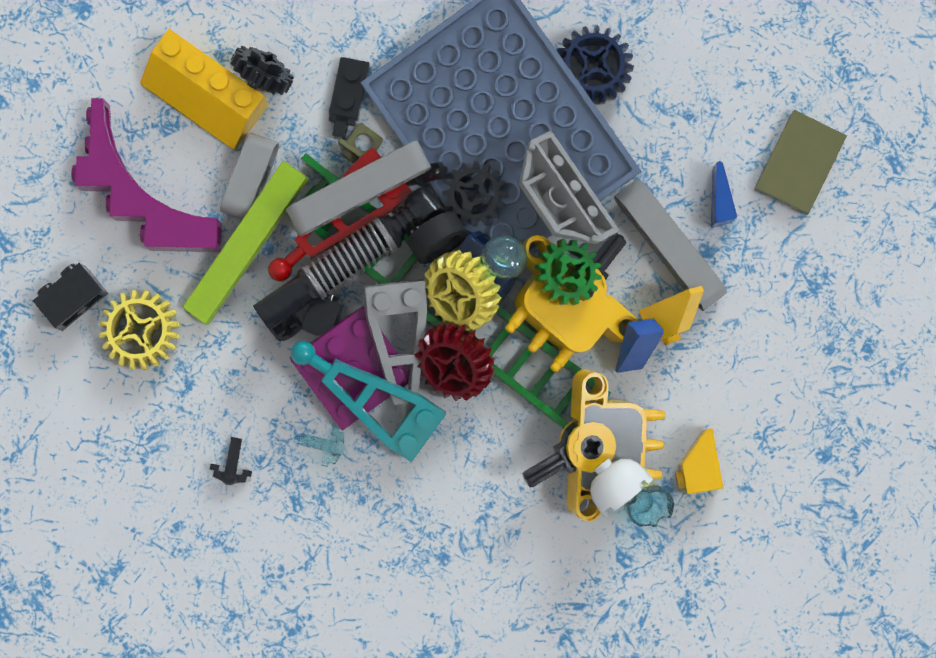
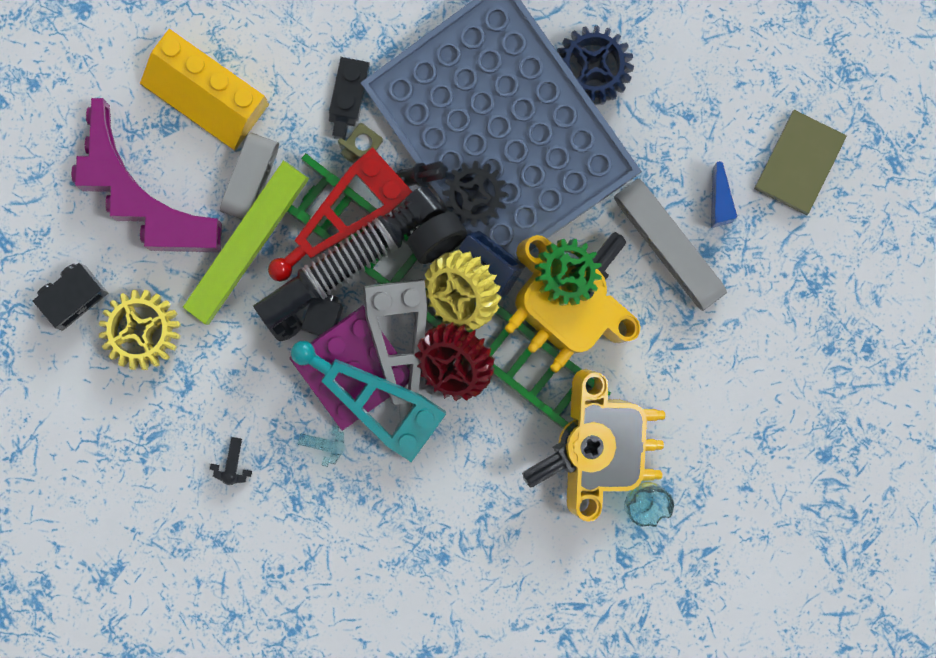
(262, 70): black gear -> none
(358, 188): light grey beam -> none
(504, 256): clear light blue hair -> none
(562, 193): light grey wedge -> none
(617, 484): white cylinder -> none
(638, 344): blue slope -> none
(674, 313): yellow slope -> none
(700, 466): yellow slope -> none

